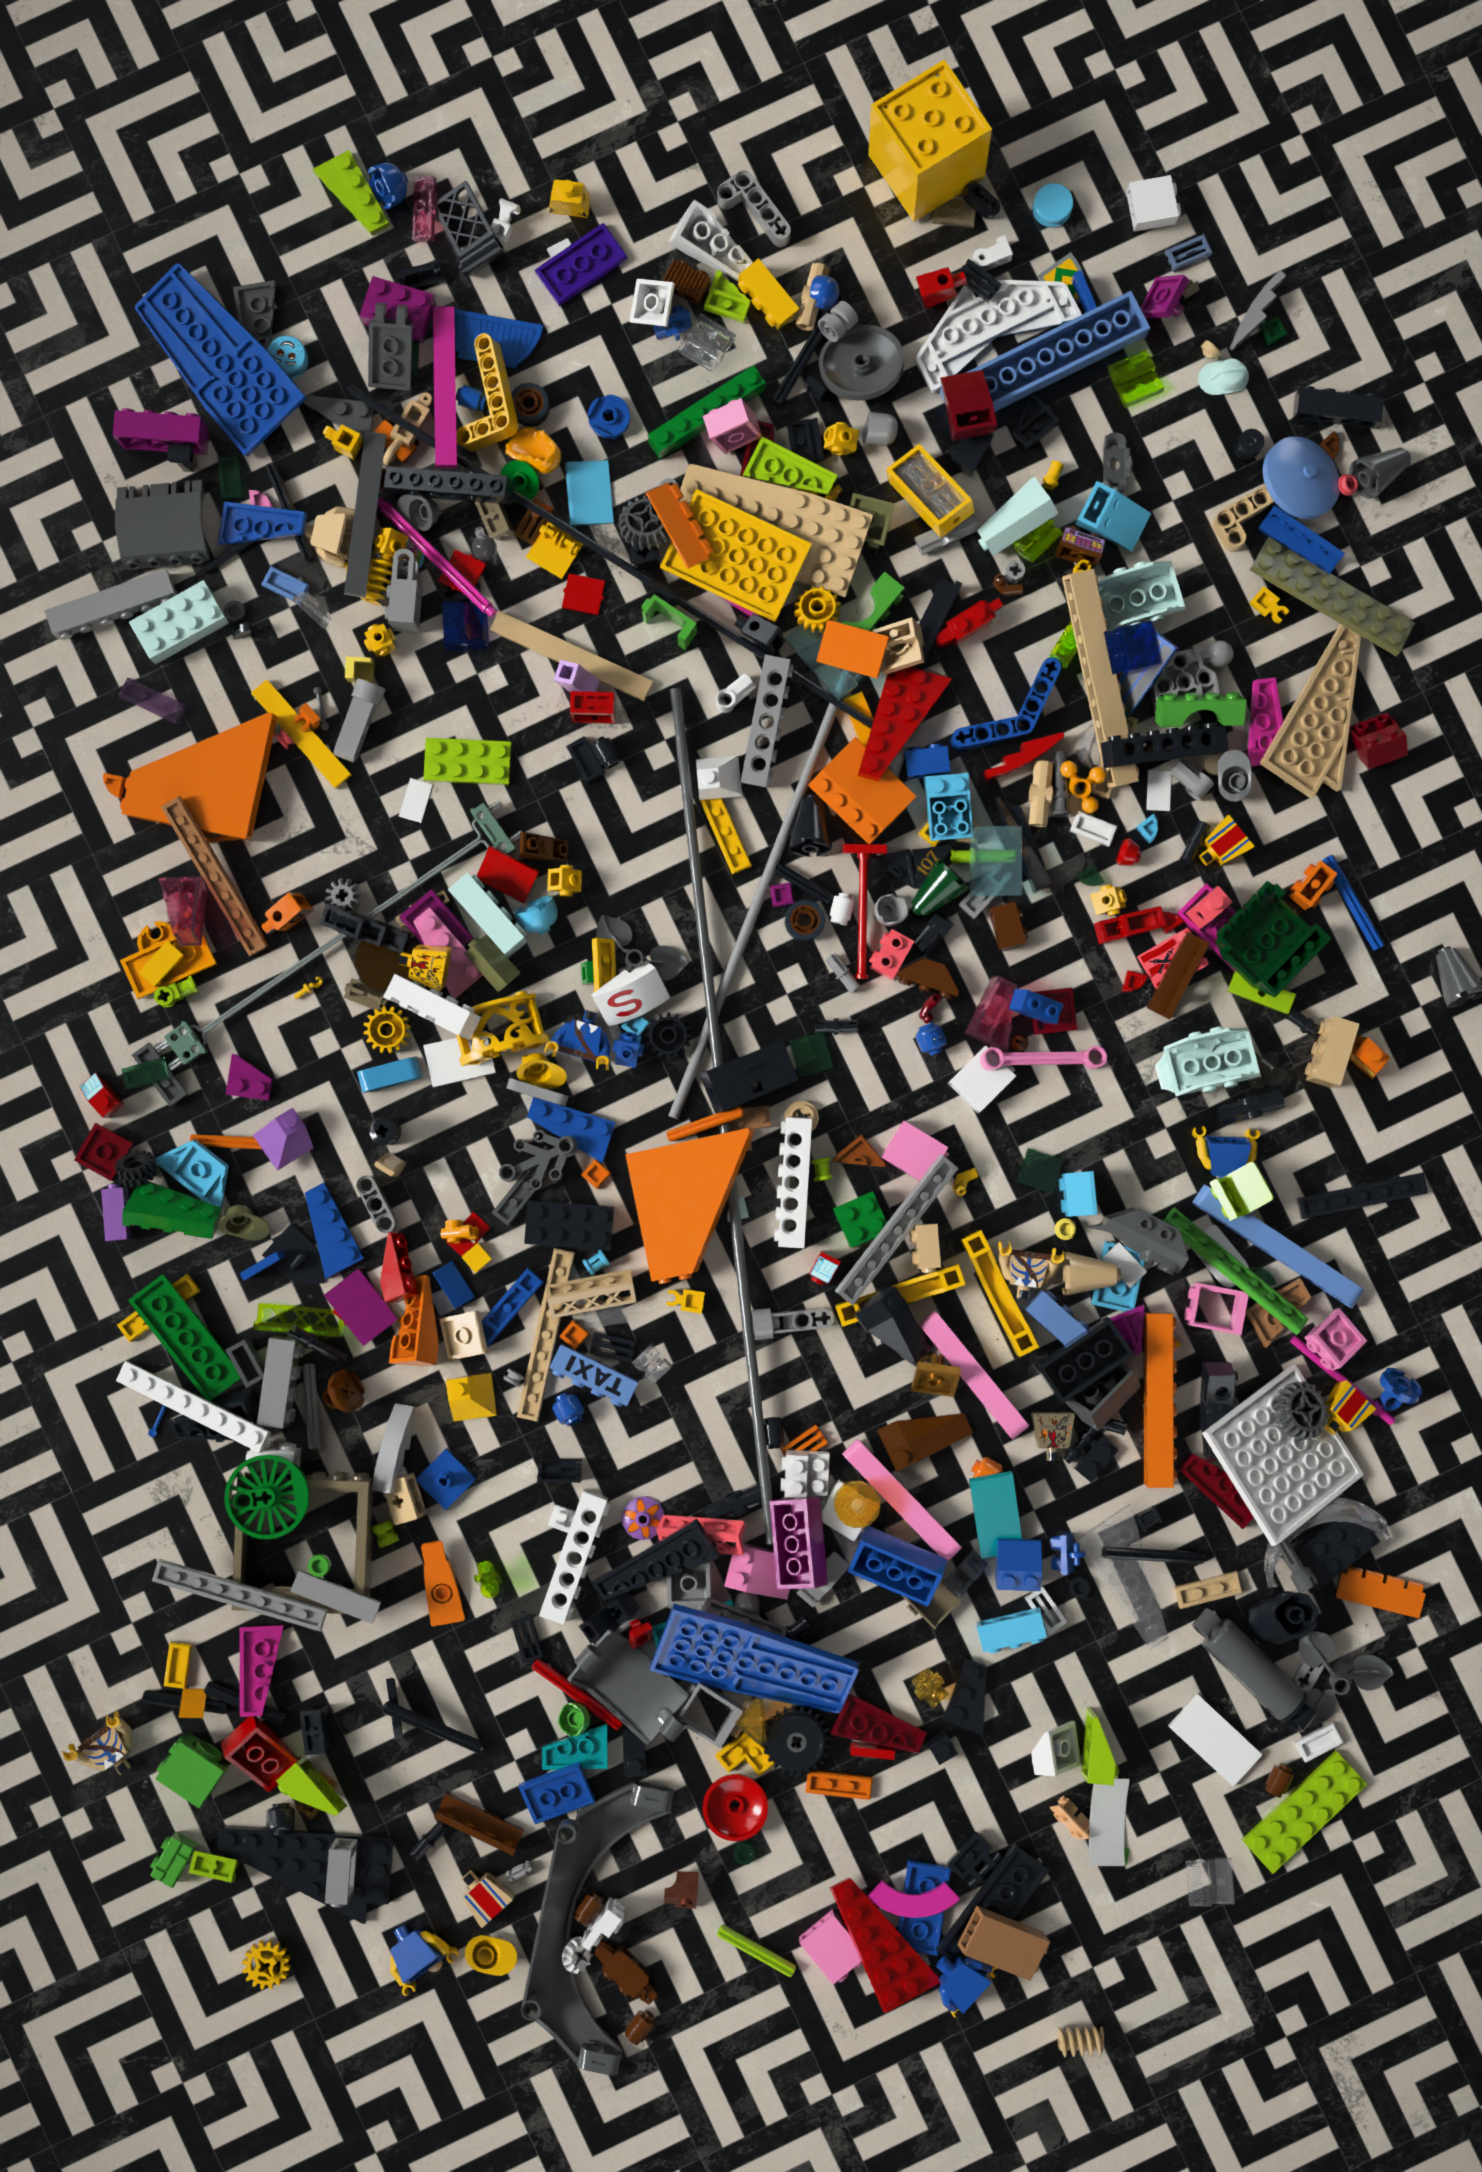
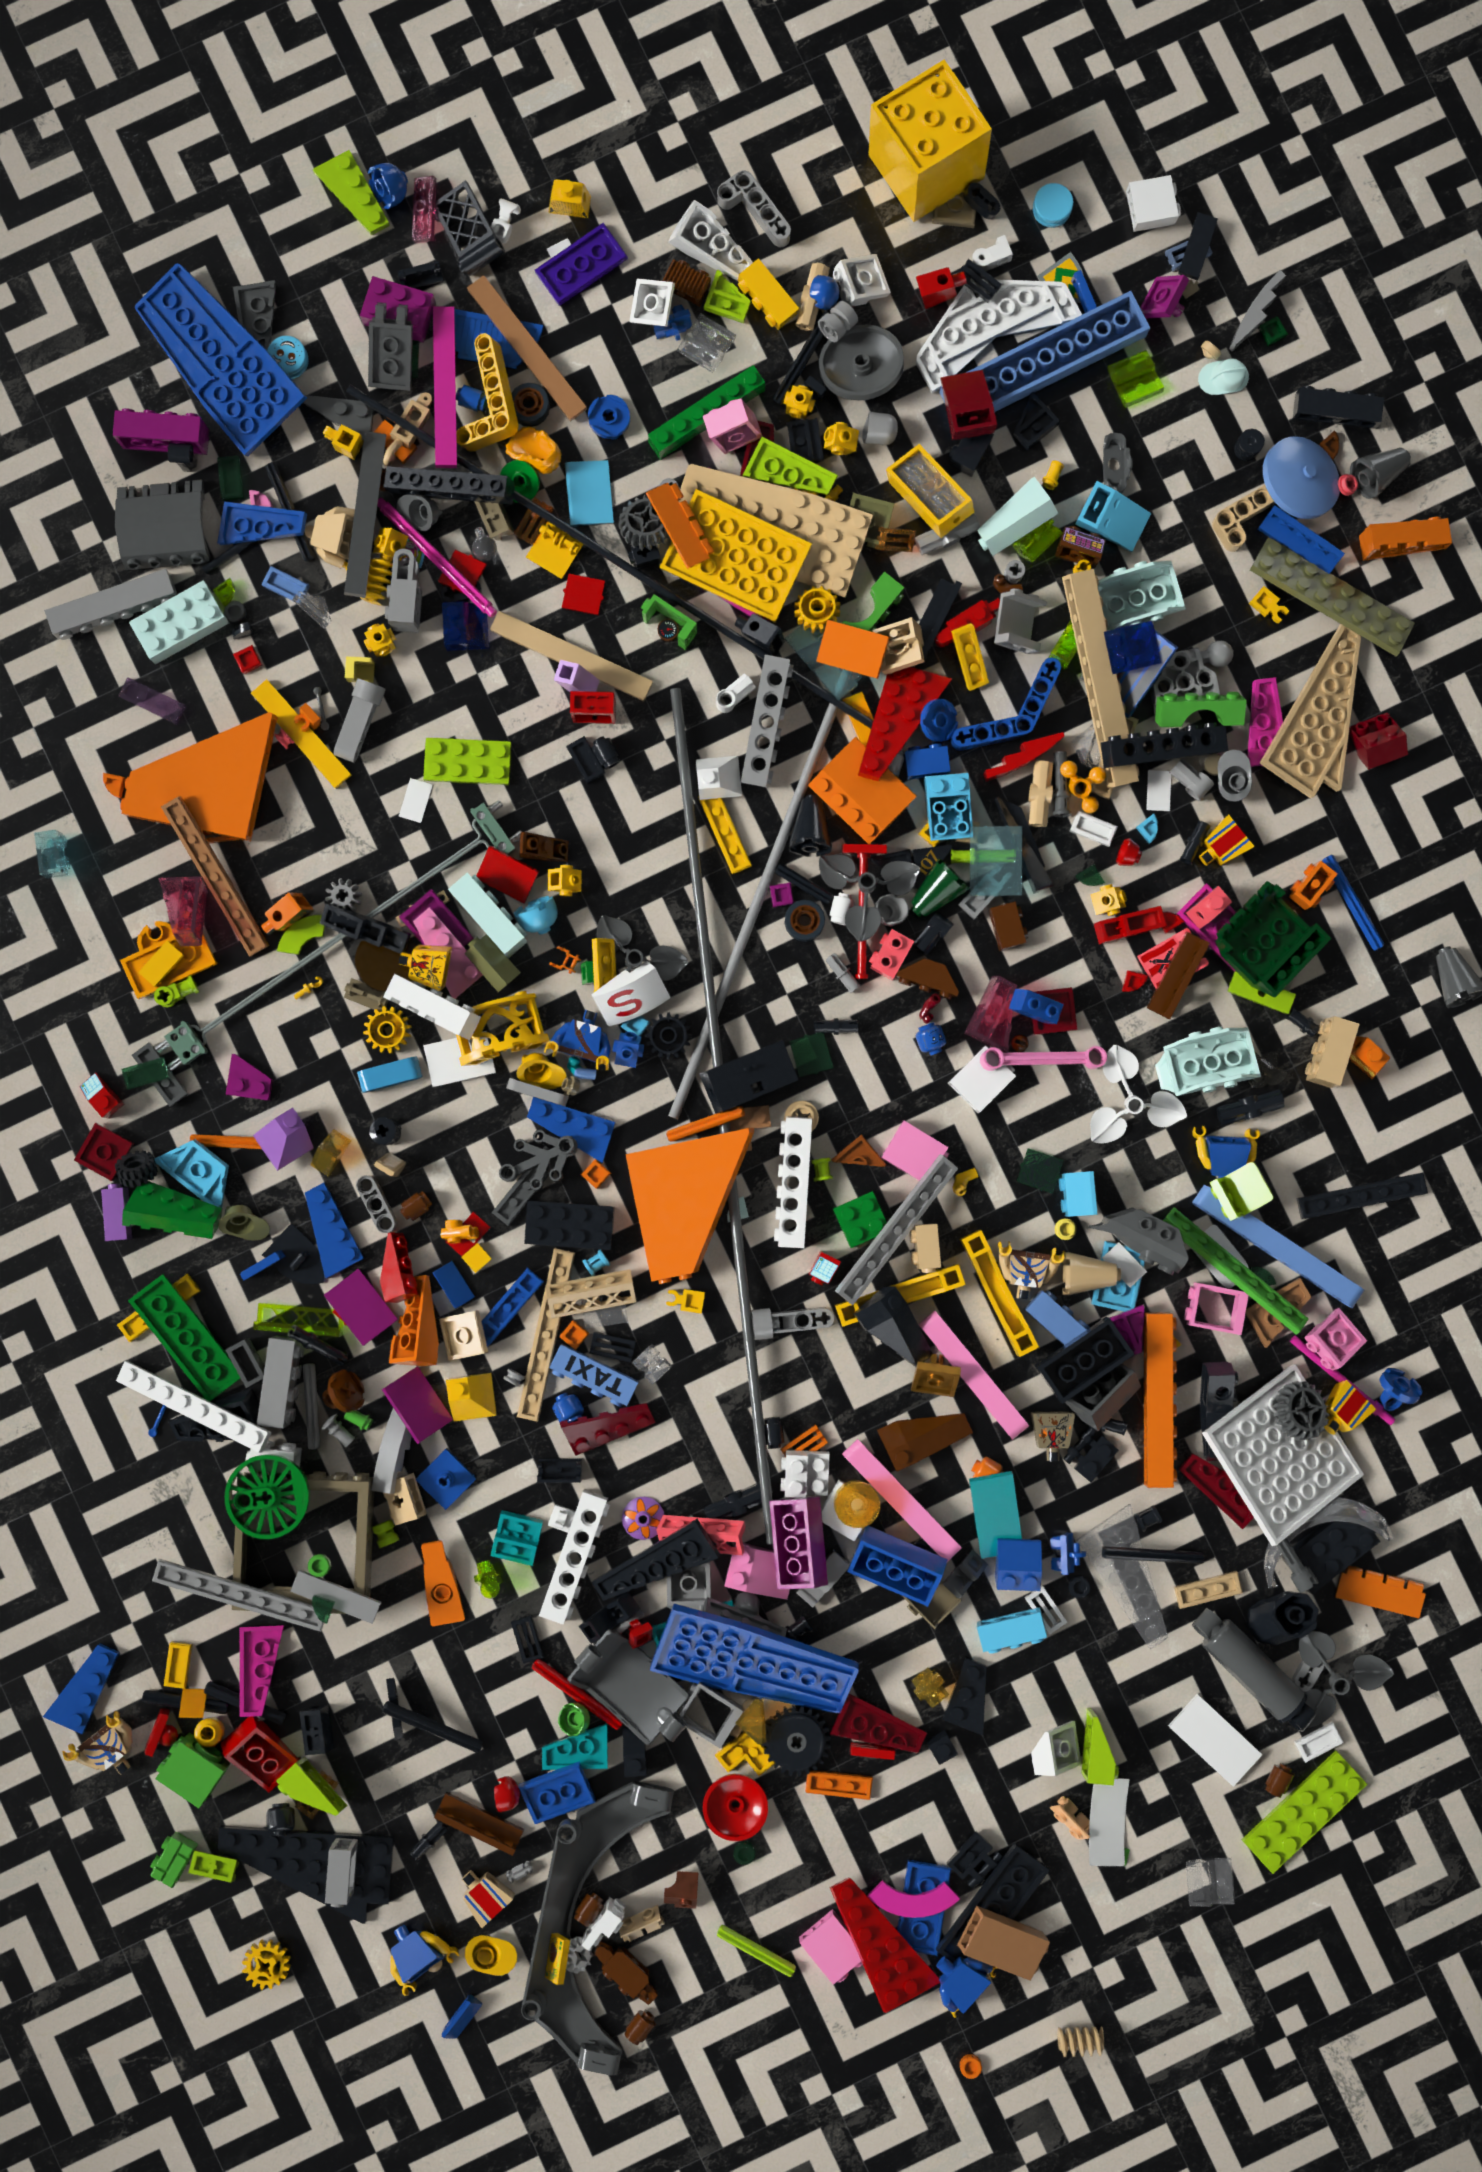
(51, 853): none -> clear light blue brick
(80, 1696): none -> blue wing
(161, 1733): none -> red tile
(201, 1732): none -> yellow head
(225, 591): none -> clear neon green tile
(247, 659): none -> red tile
(299, 933): none -> lime tile
(322, 1608): none -> clear green tile
(330, 1152): none -> clear yellow slope
(335, 1428): none -> light grey pin
(359, 1419): none -> bright green pin
(415, 1206): none -> reddish brown brick
(417, 1404): none -> magenta tile
(461, 2017): none -> blue slope
(506, 1794): none -> red hair
(517, 1538): none -> teal slope
(527, 348): none -> medium nougat tile
(557, 1958): none -> yellow tile
(570, 1085): none -> dark tan plate
(574, 962): none -> orange piece
(579, 1072): none -> arm
(596, 1431): none -> dark red wing
(648, 1919): none -> tan hinge
(668, 630): none -> black tile
(800, 408): none -> yellow brick
(860, 920): none -> dark grey plant
(861, 279): none -> white plate
(882, 538): none -> clear orange tile
(938, 720): none -> blue tile
(970, 656): none -> yellow plate
(970, 2066): none -> orange tile
(1016, 621): none -> light grey panel
(1163, 1110): none -> white plant
(1197, 246): none -> black tile
(1404, 538): none -> orange wedge

